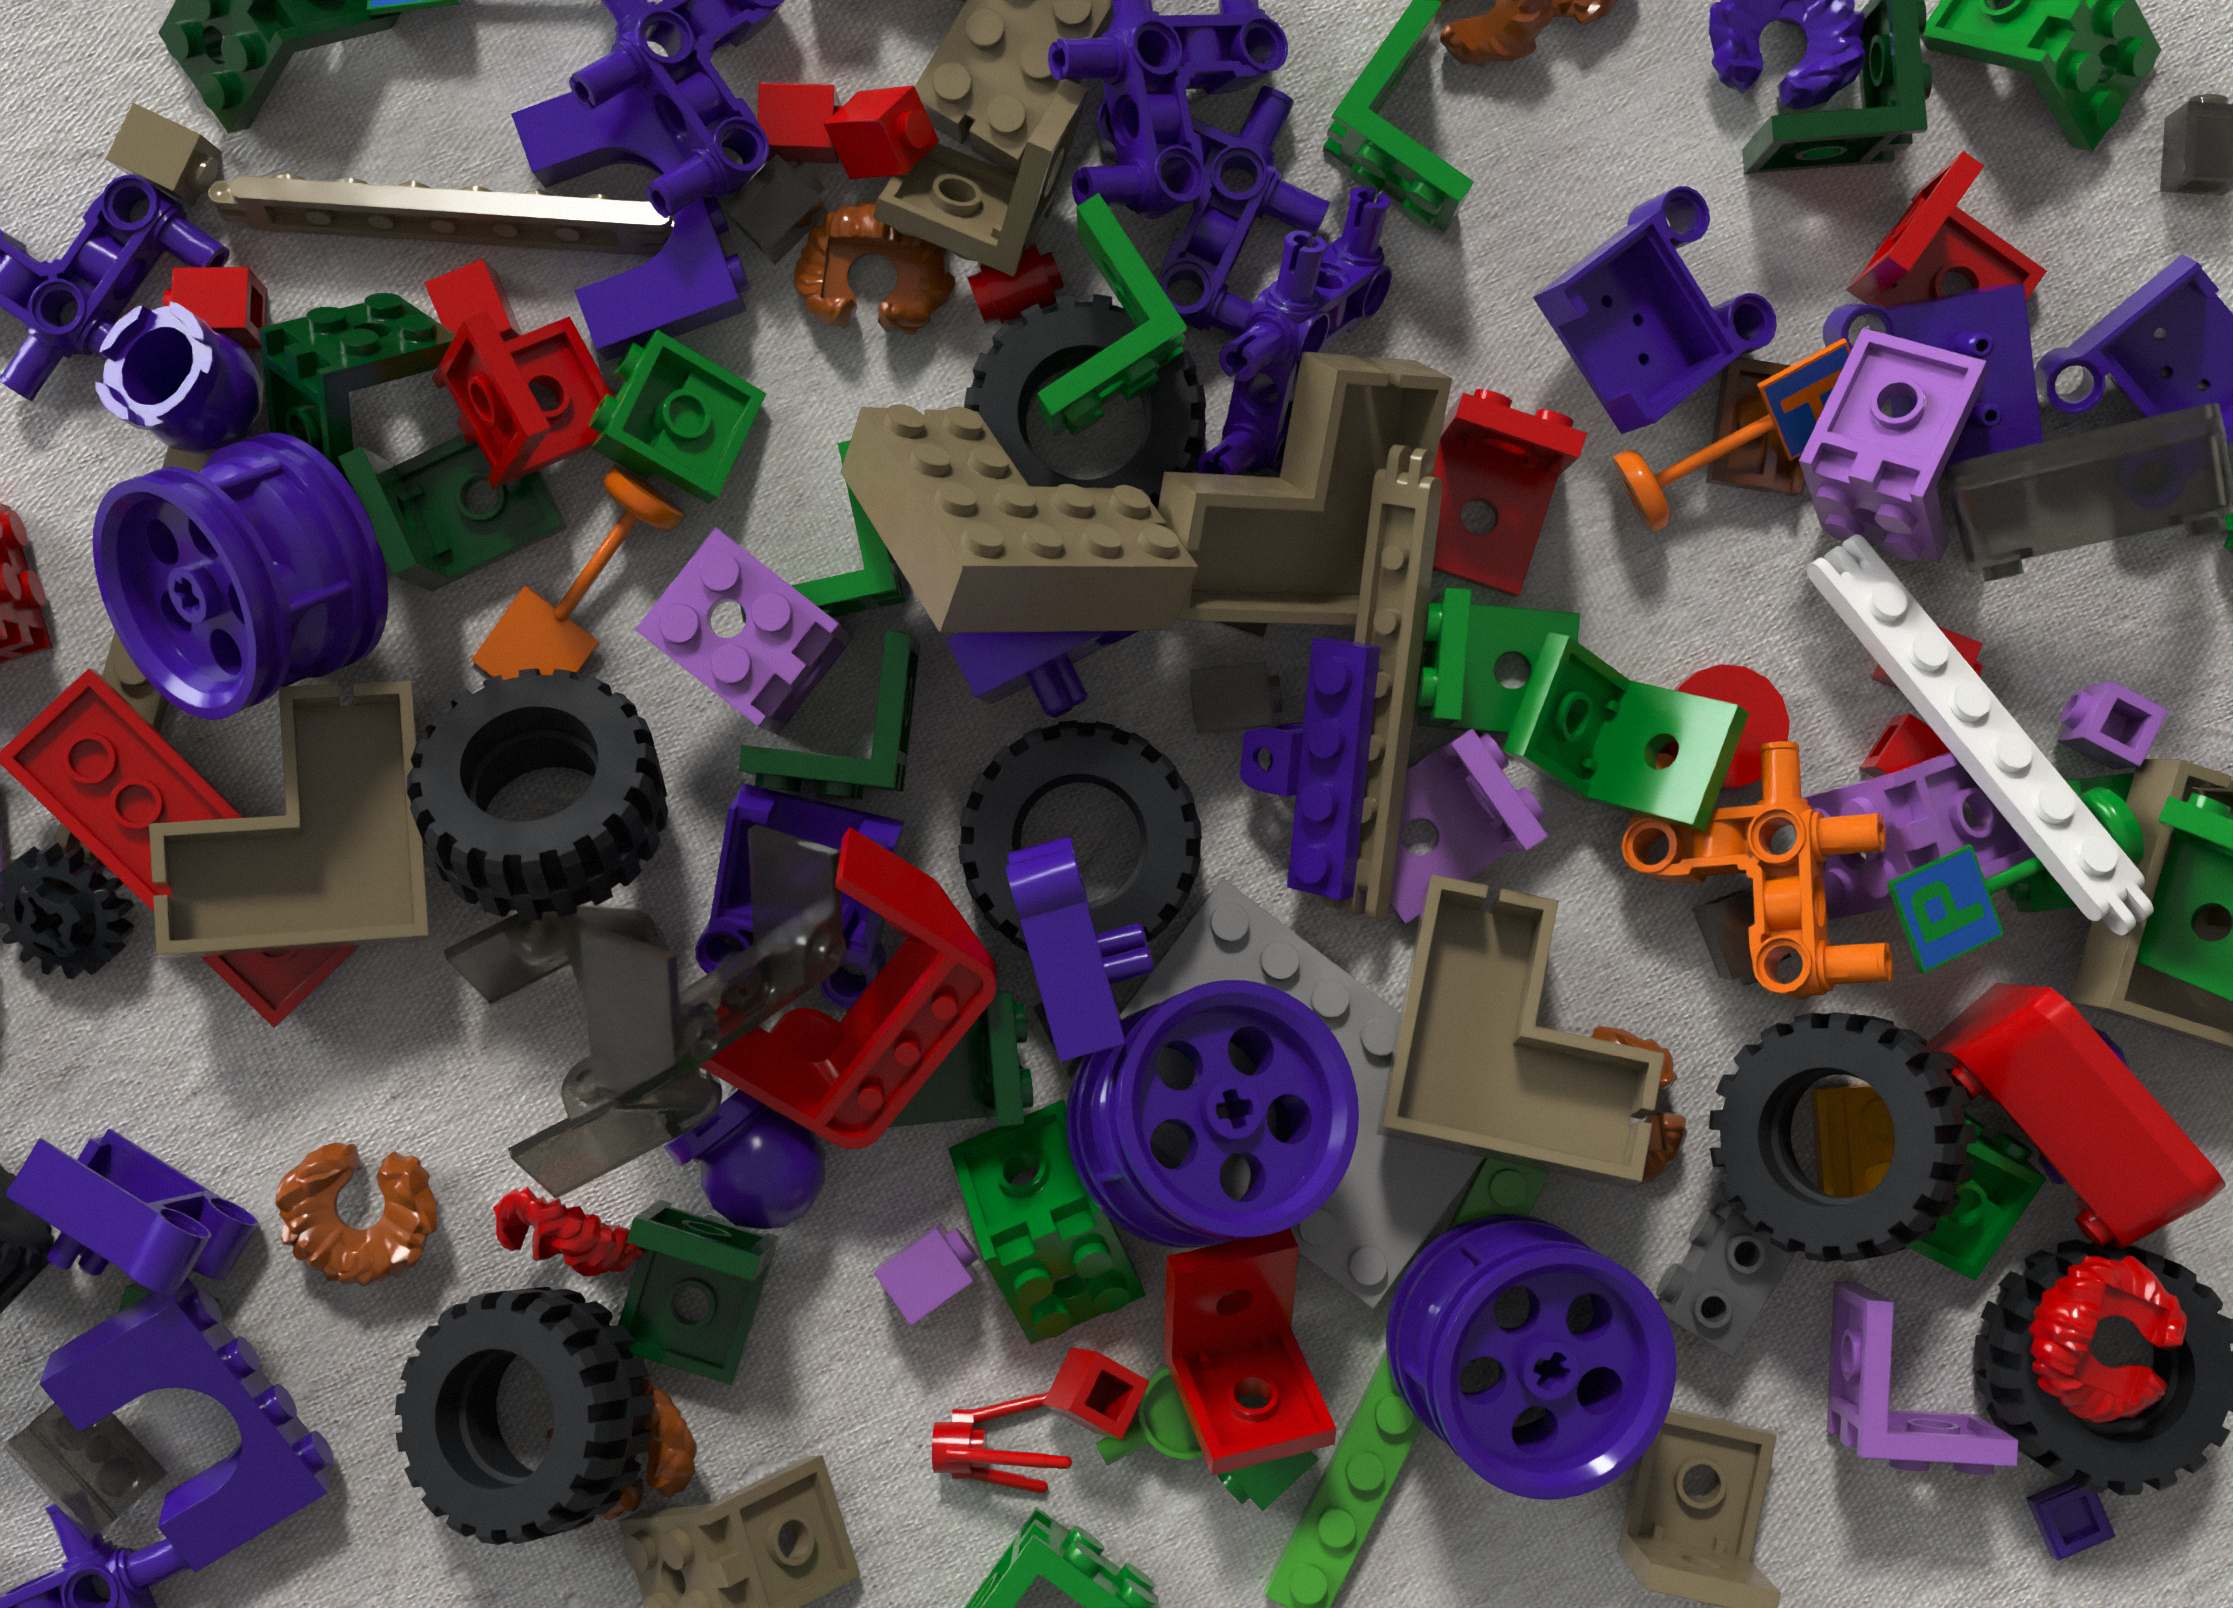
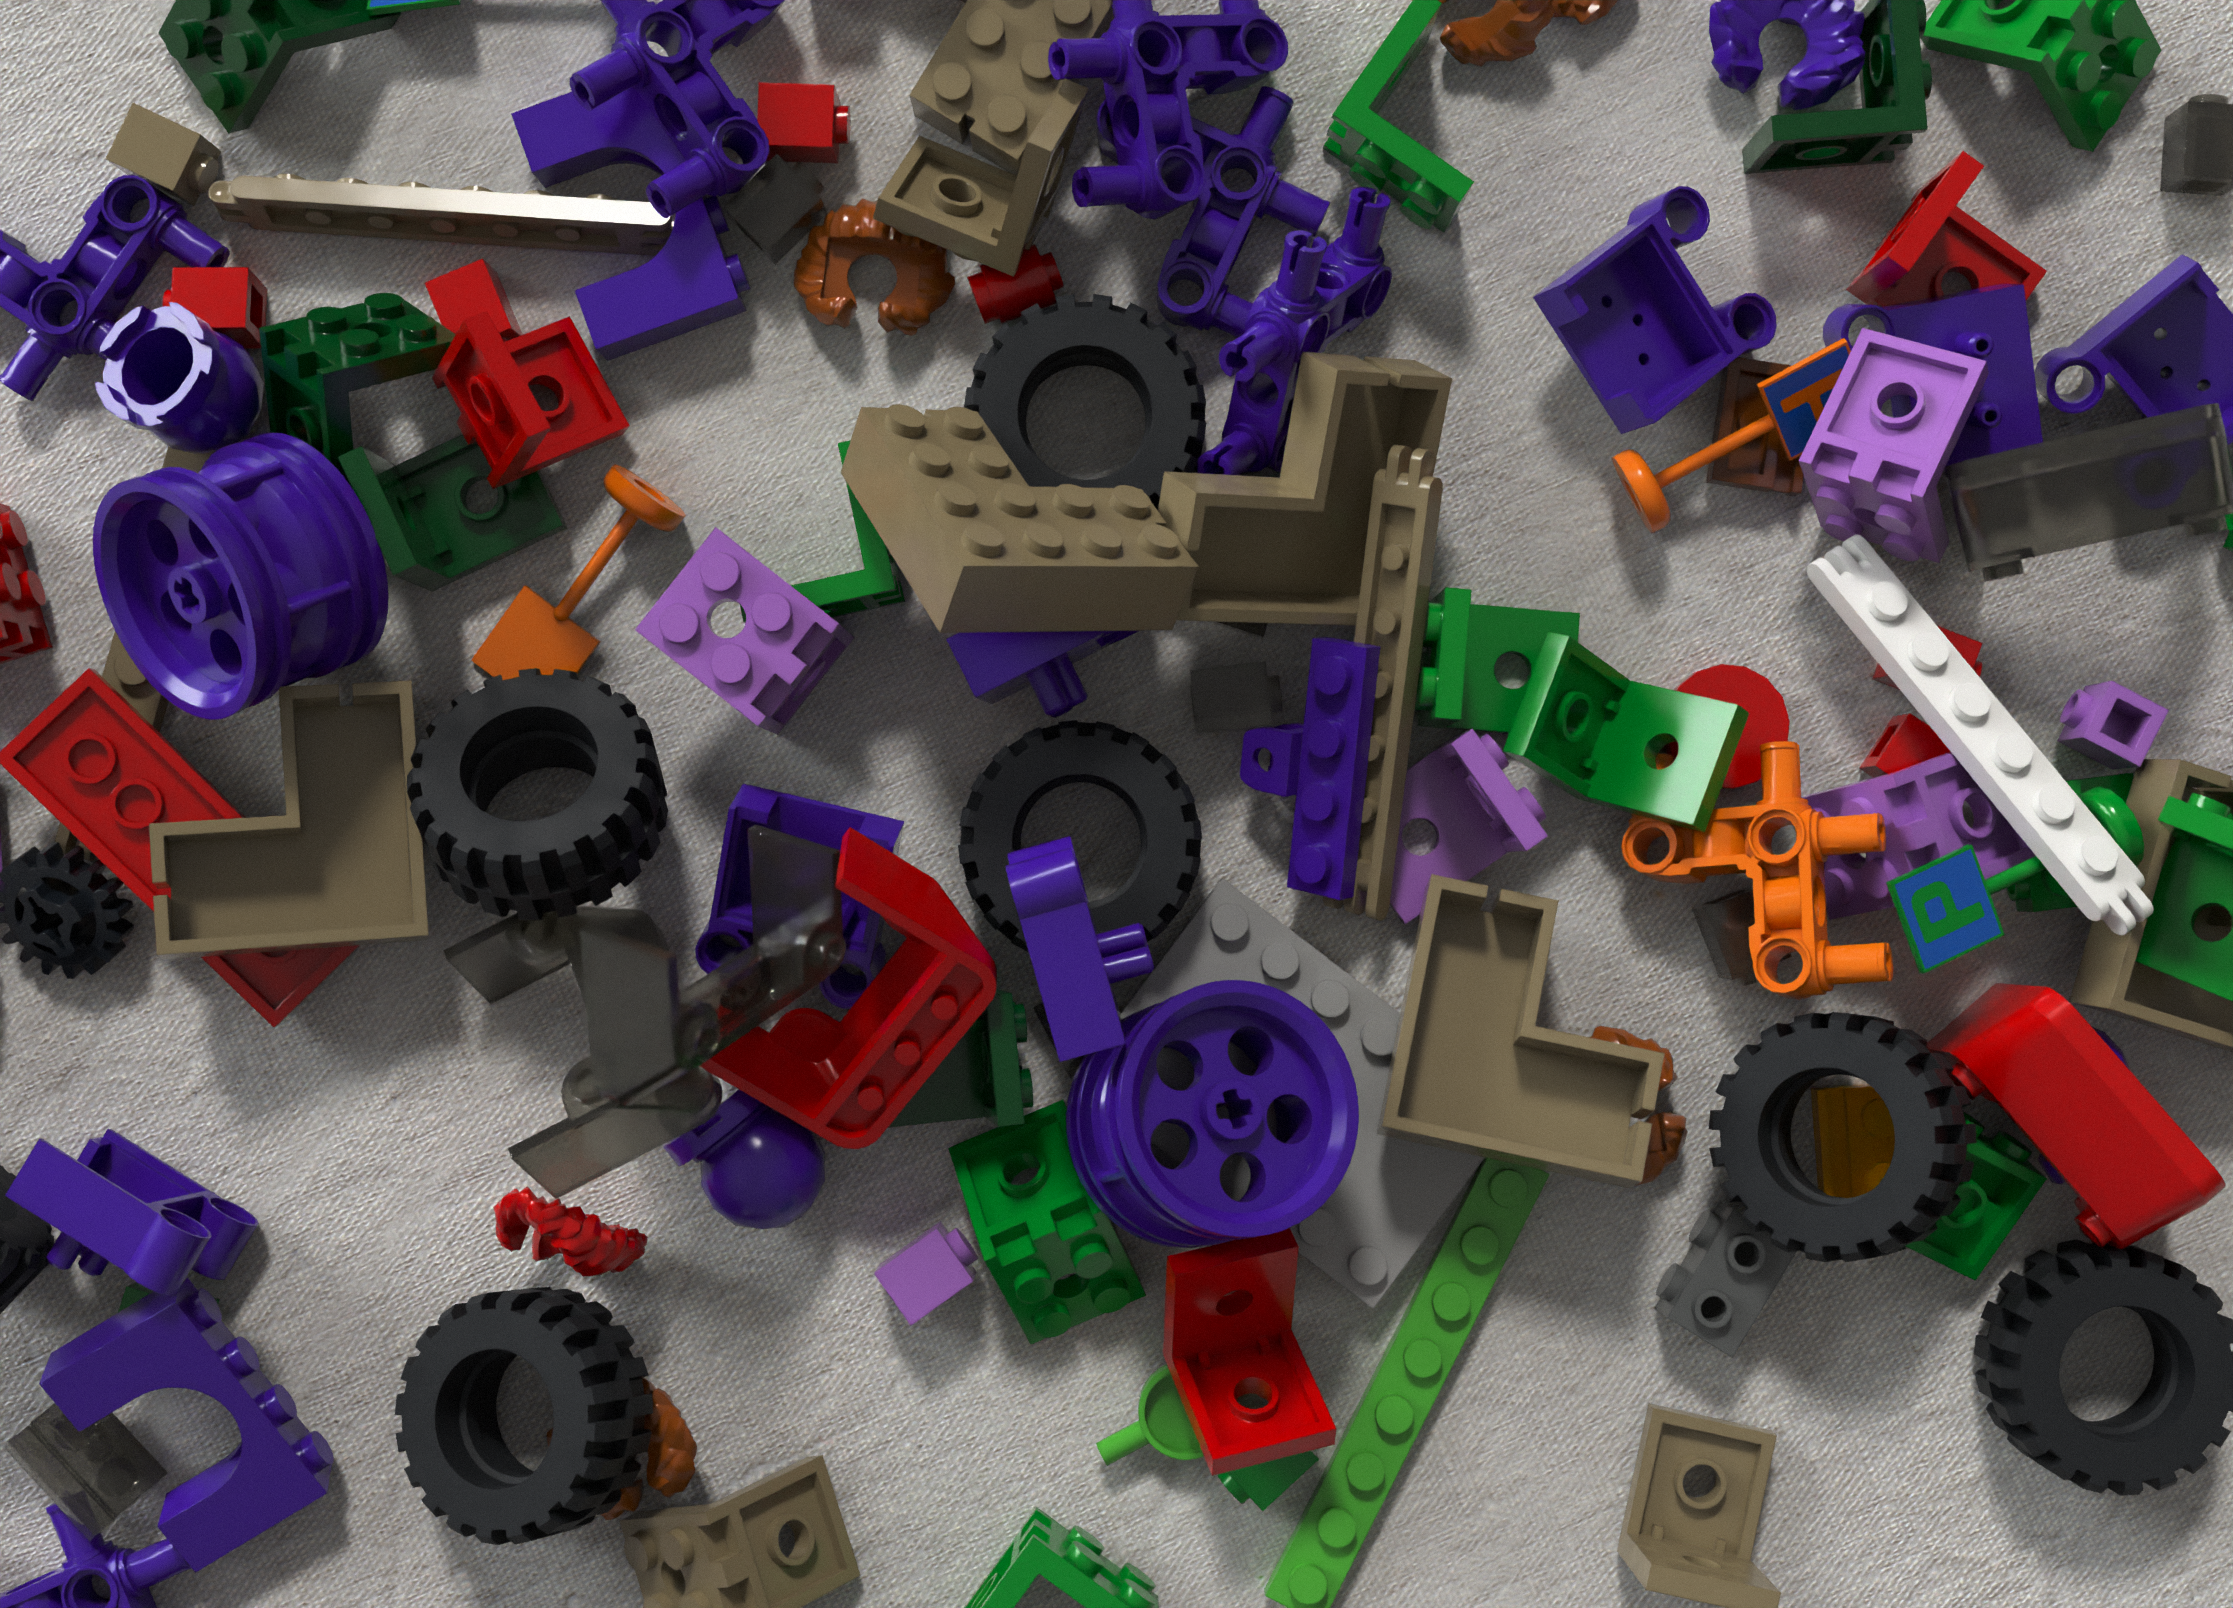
(348, 1254): dark orange piece -> none
(676, 416): green plate -> none
(700, 1254): dark green bracket -> none
(849, 775): dark green bracket -> none
(881, 132): red brick -> none
(964, 1451): red plant -> none
(1096, 1392): red brick -> none
(1130, 362): green bracket -> none
(1512, 467): red bracket -> none
(1598, 1387): dark purple wheel -> none
(1861, 1398): medium lavender bracket -> none
(2068, 1323): red piece -> none
(2070, 1519): dark purple tile -> none

